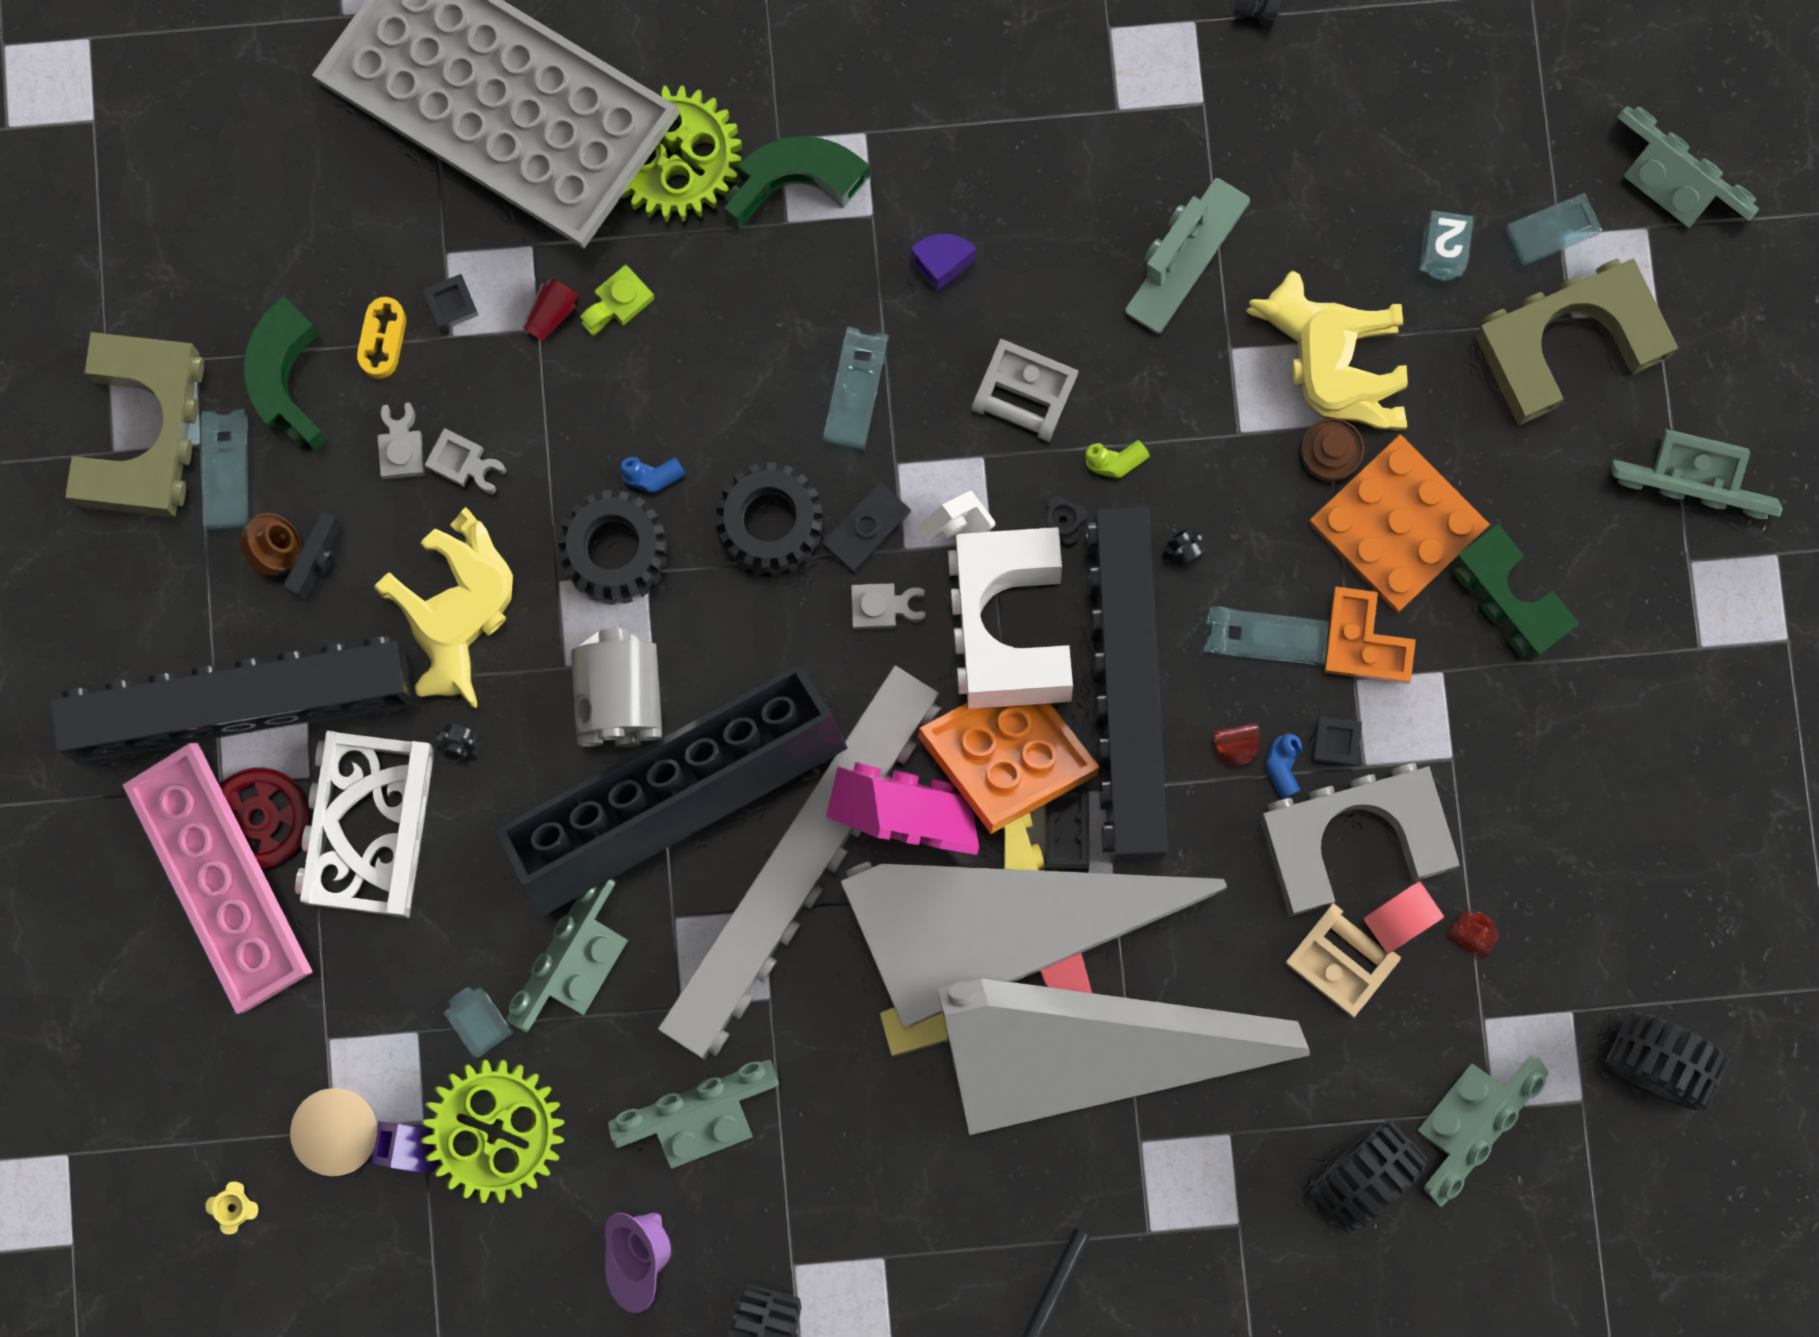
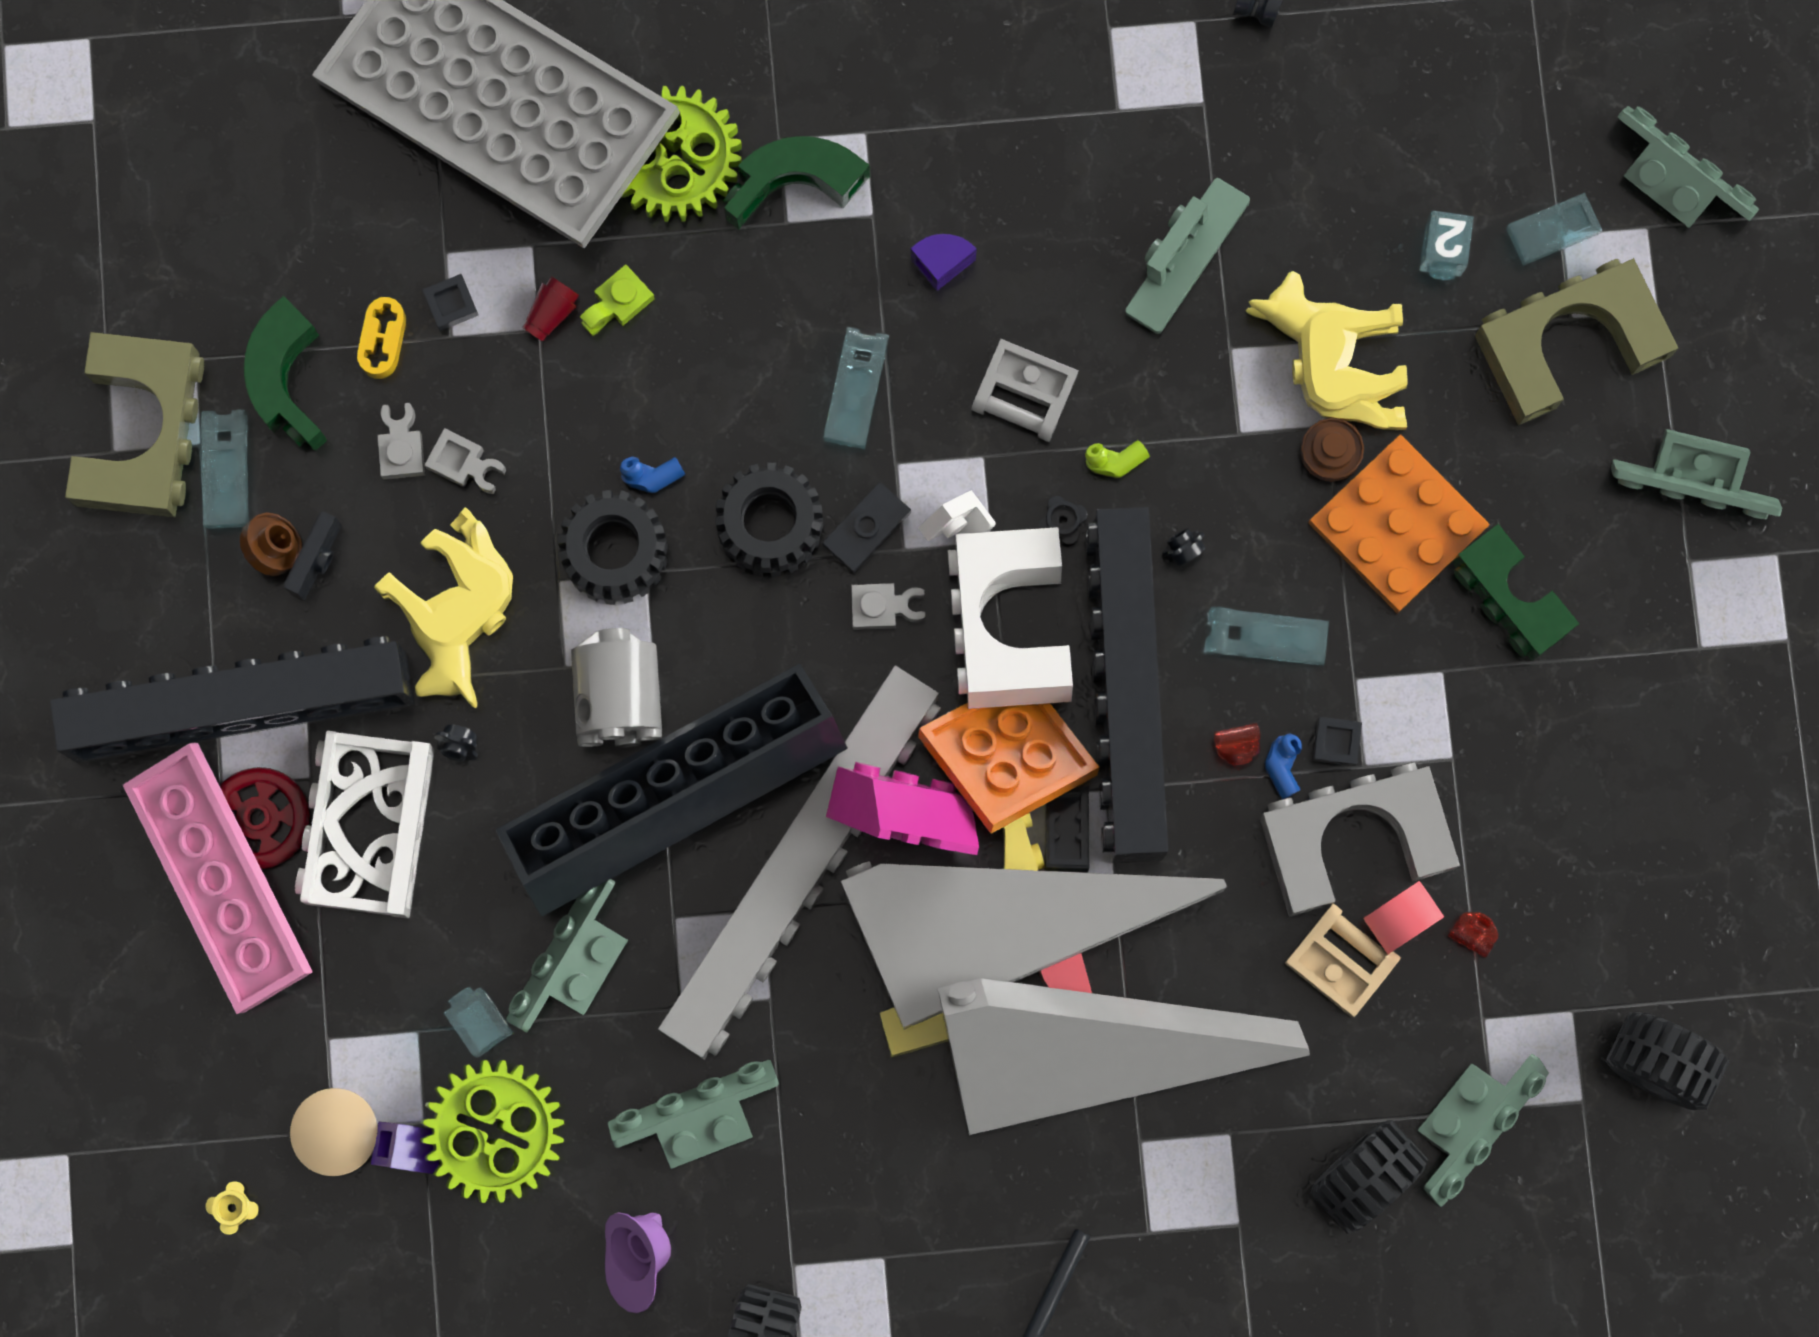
(1355, 649): orange plate -> none

